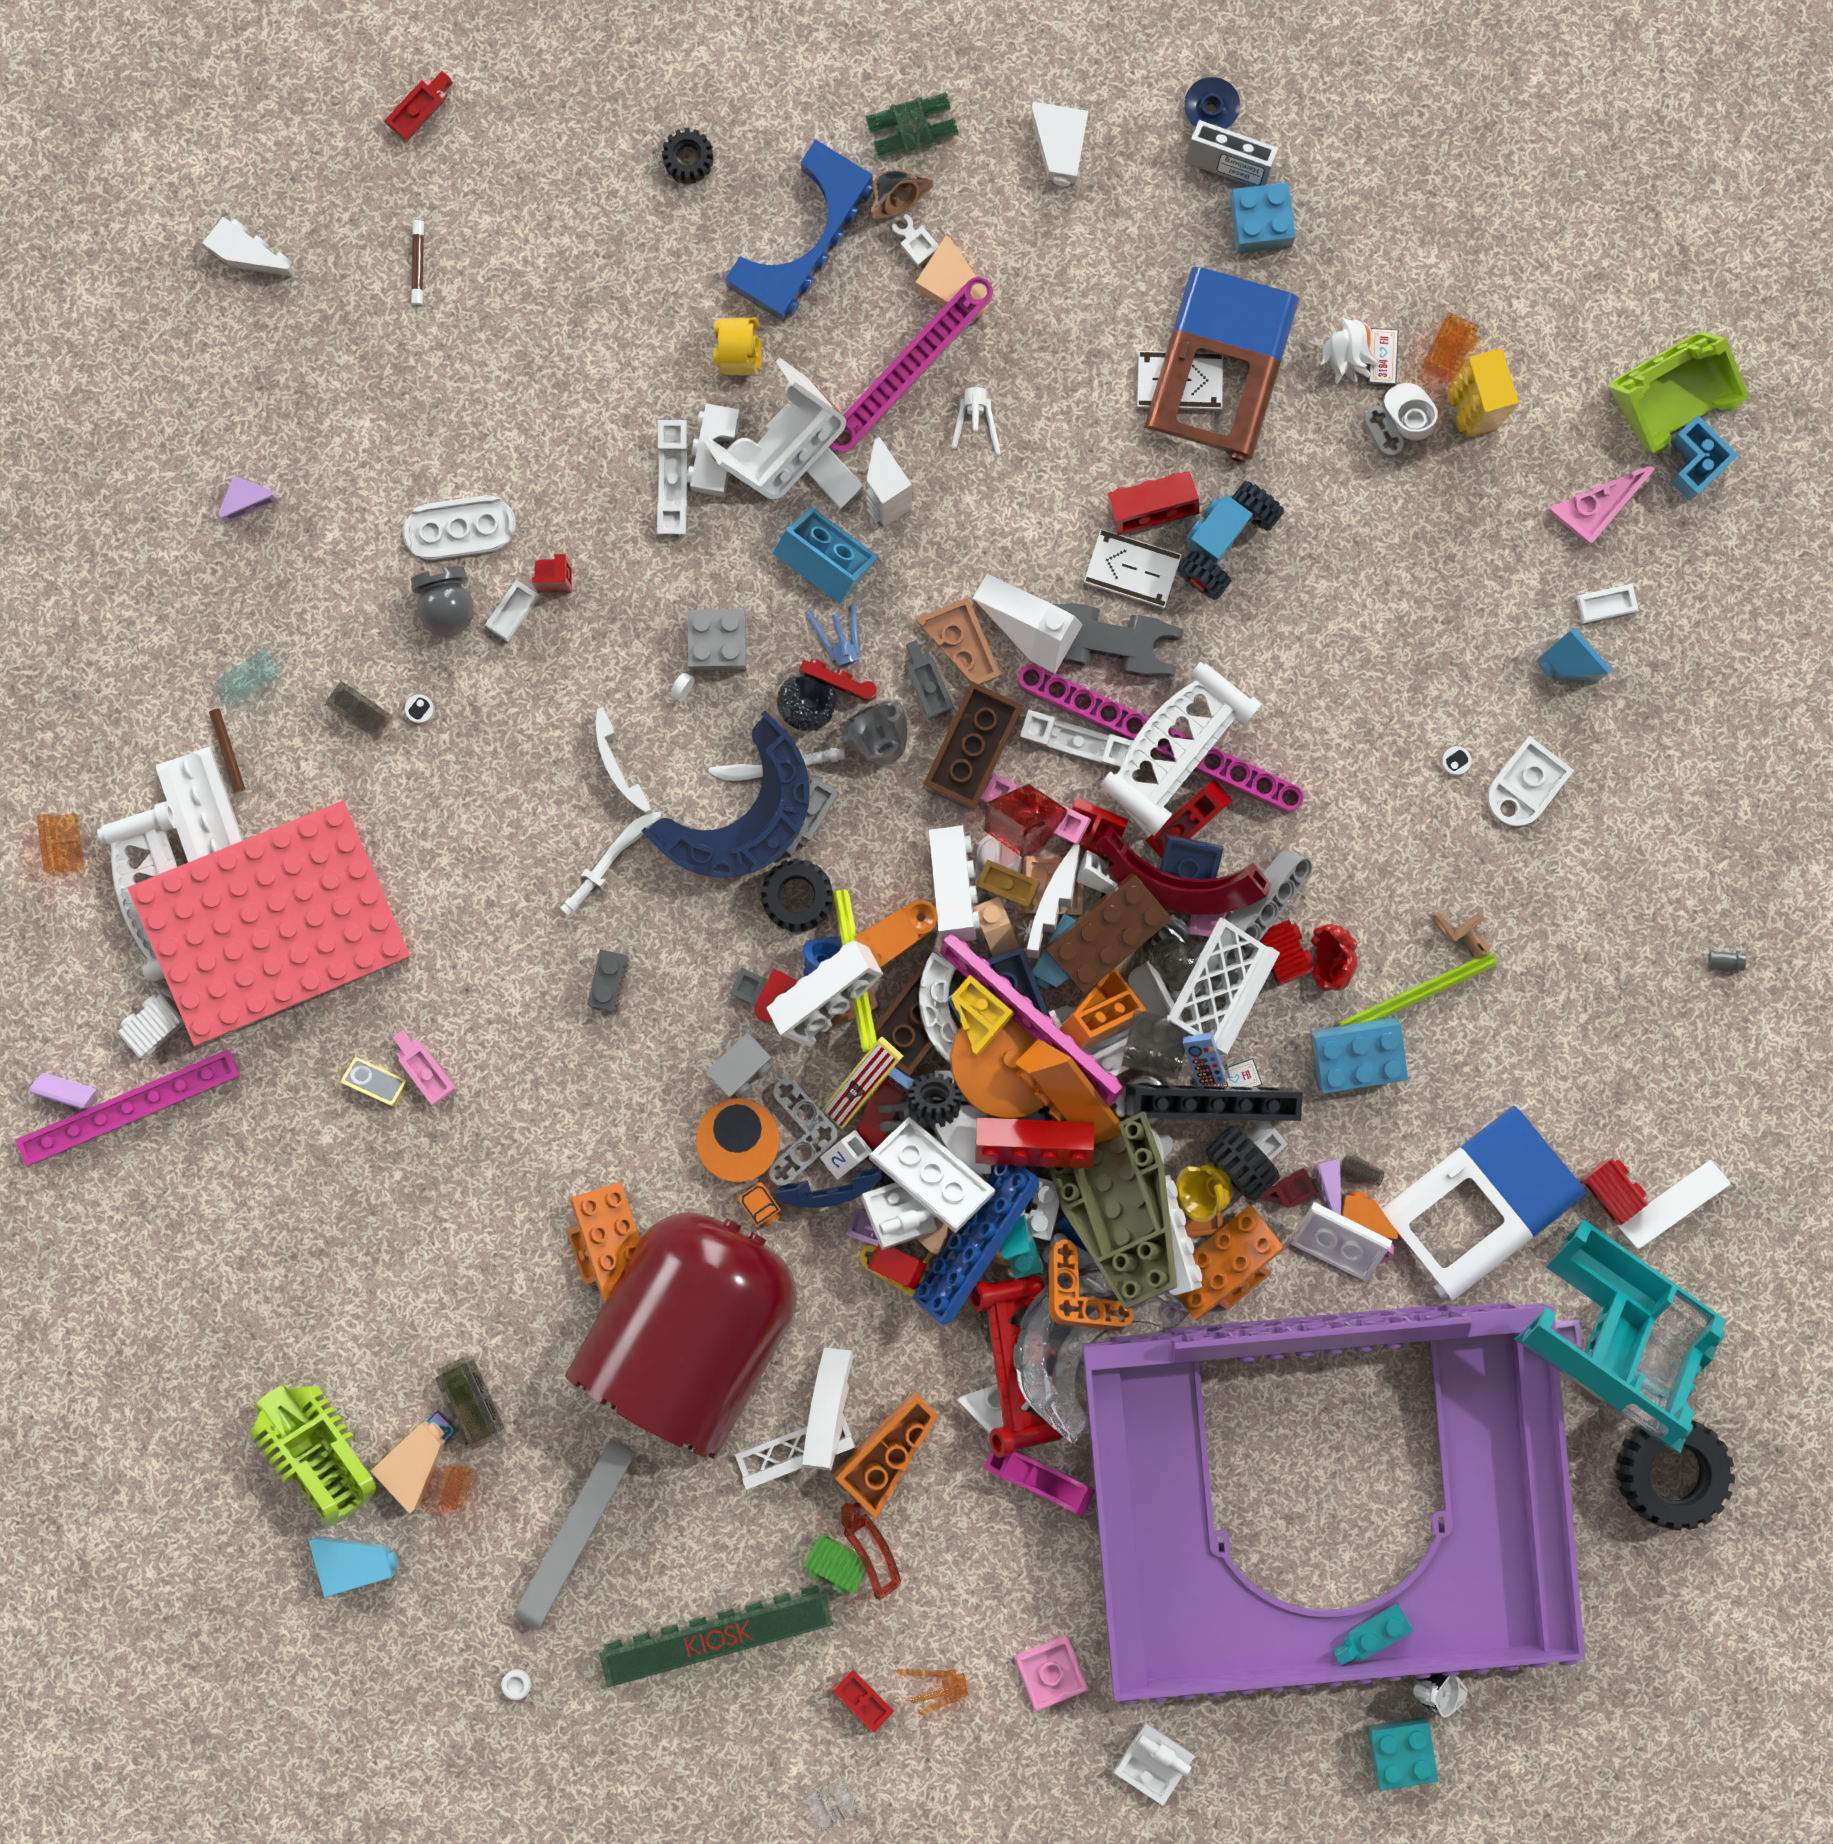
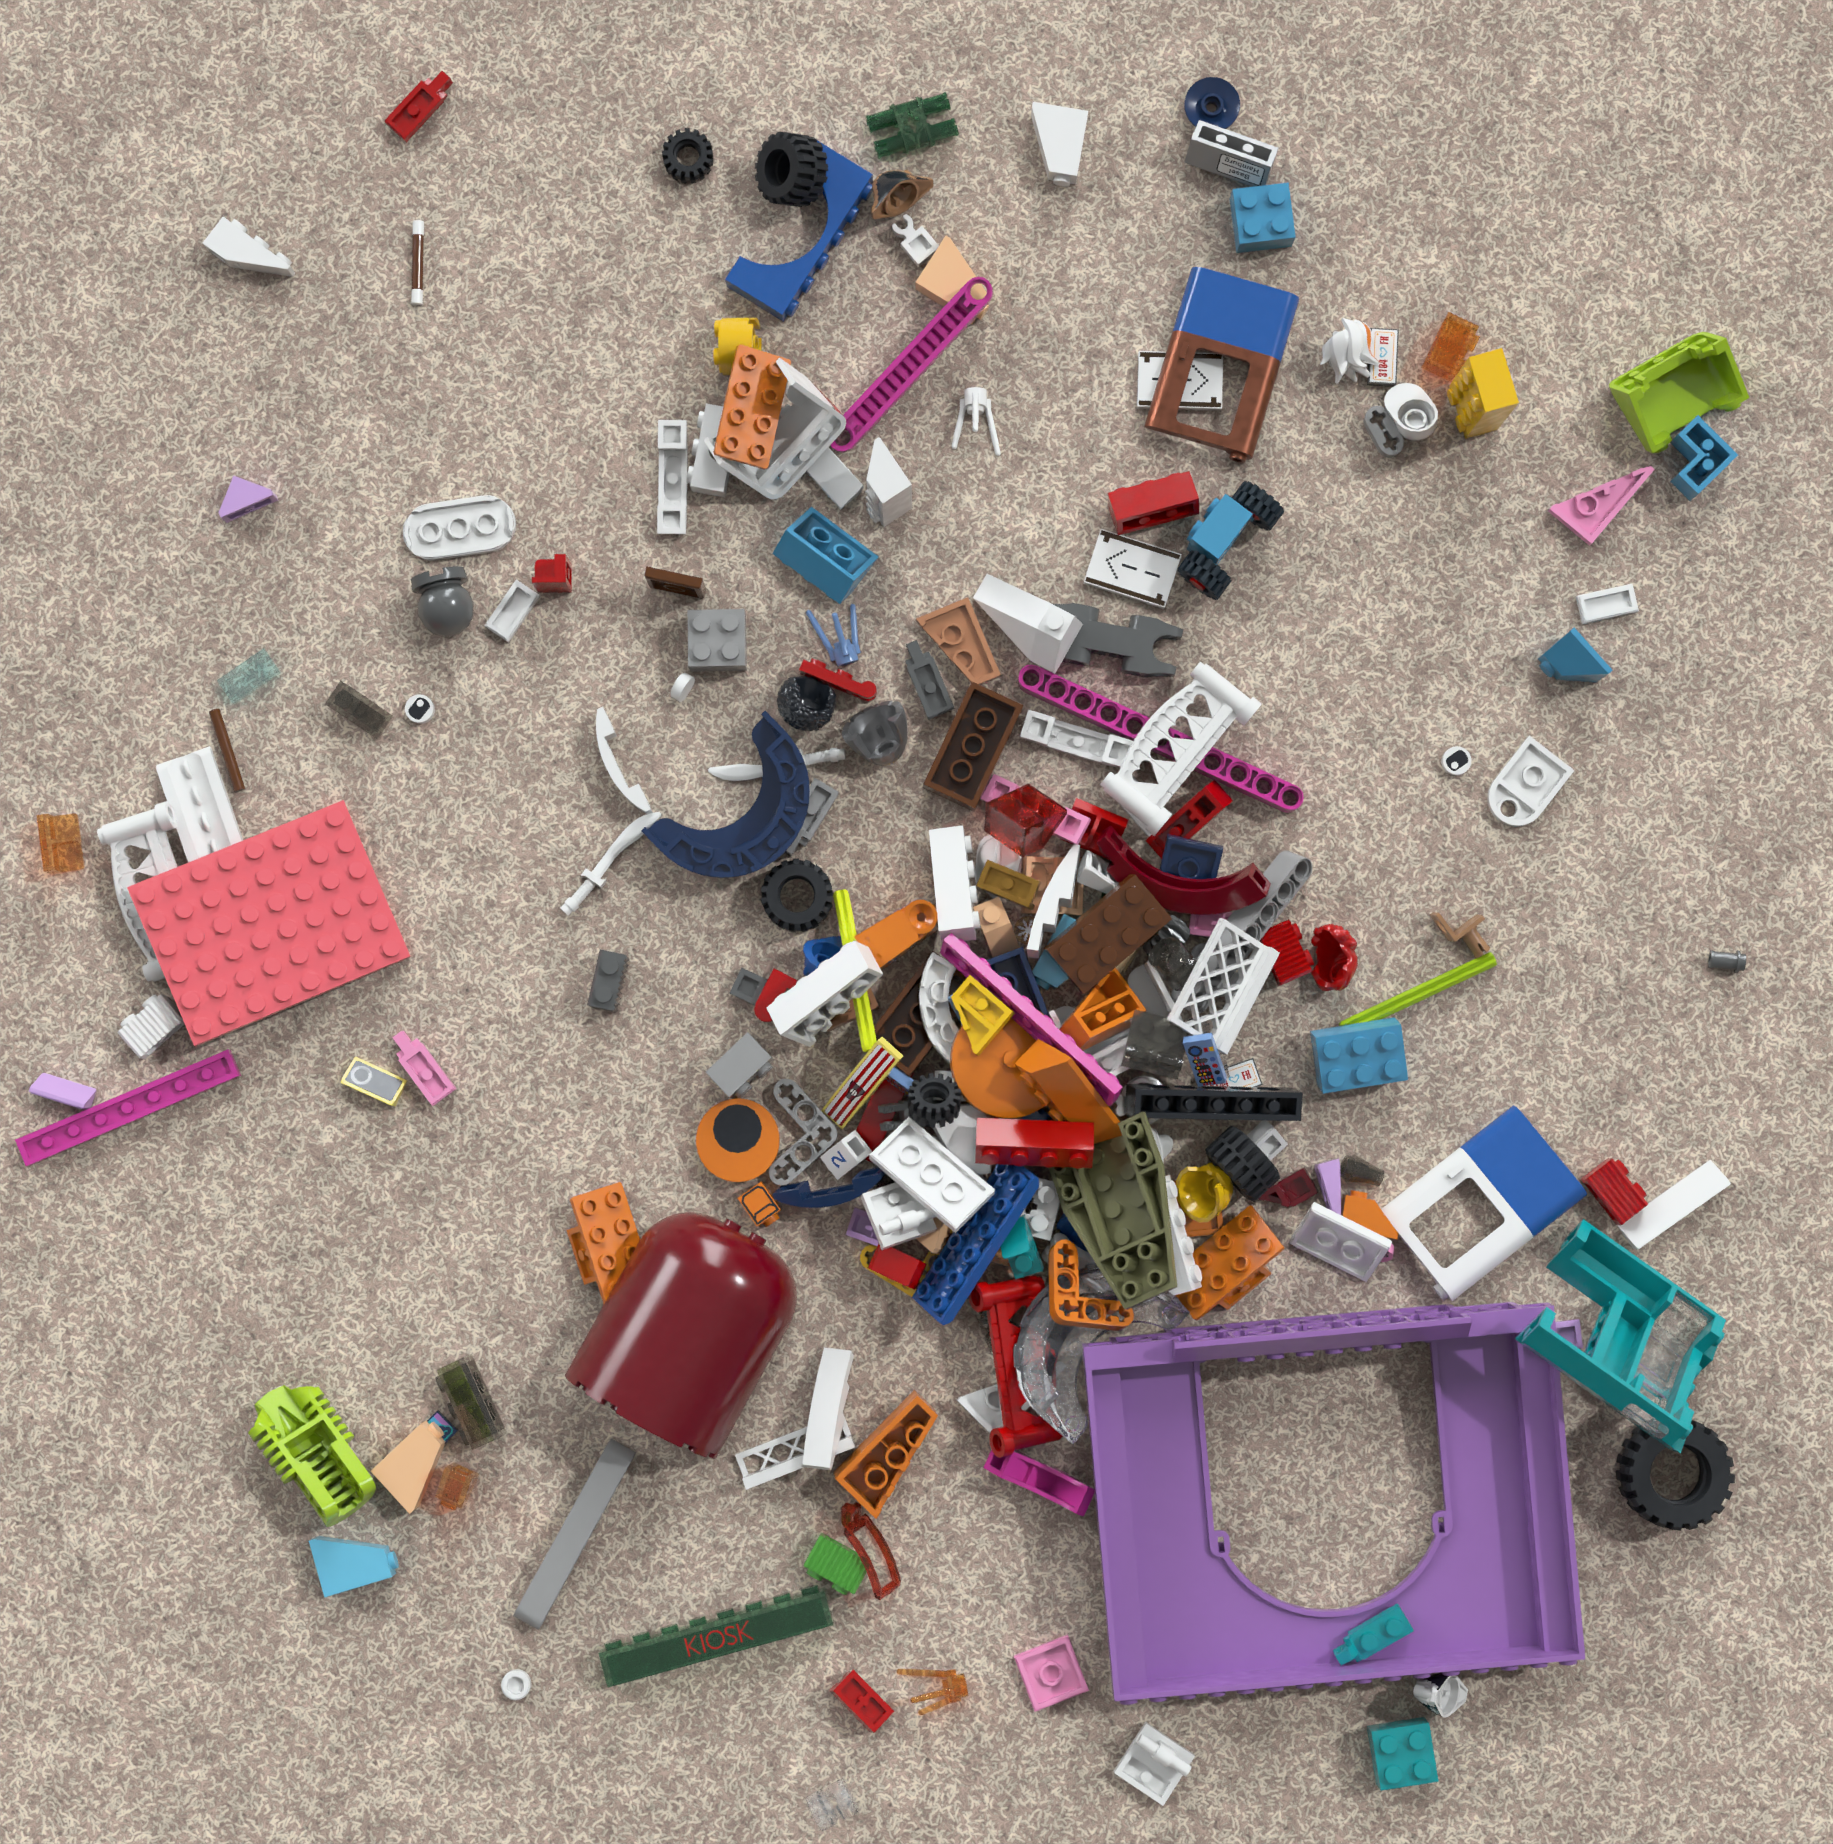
(675, 582): none -> reddish brown tile
(751, 408): none -> orange bracket
(791, 169): none -> black tyre

